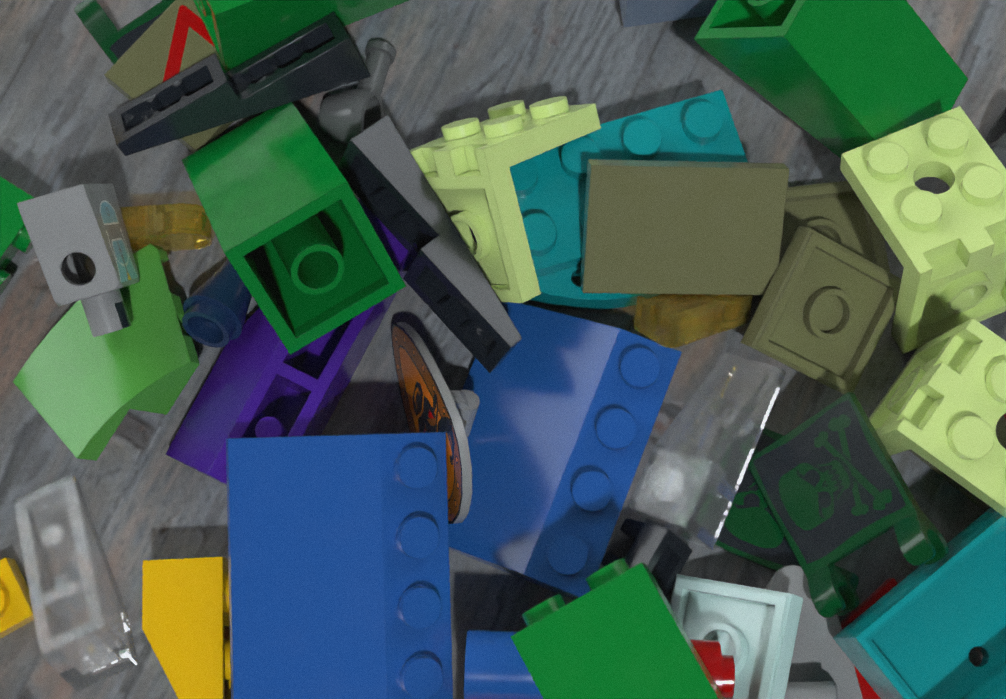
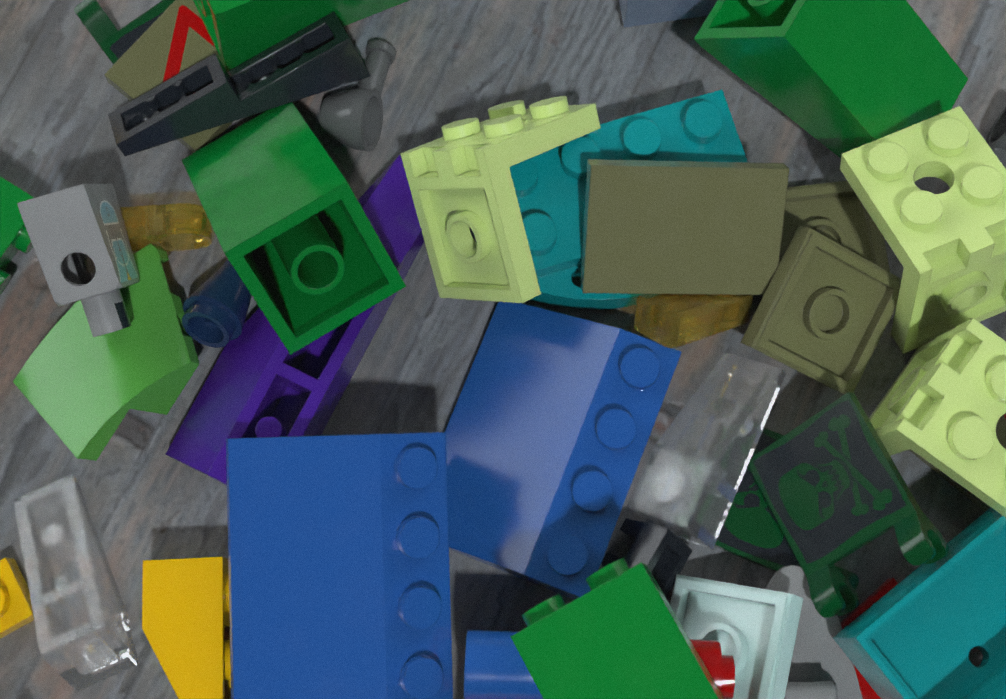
(435, 408): shield -> none
(443, 268): black slope -> none

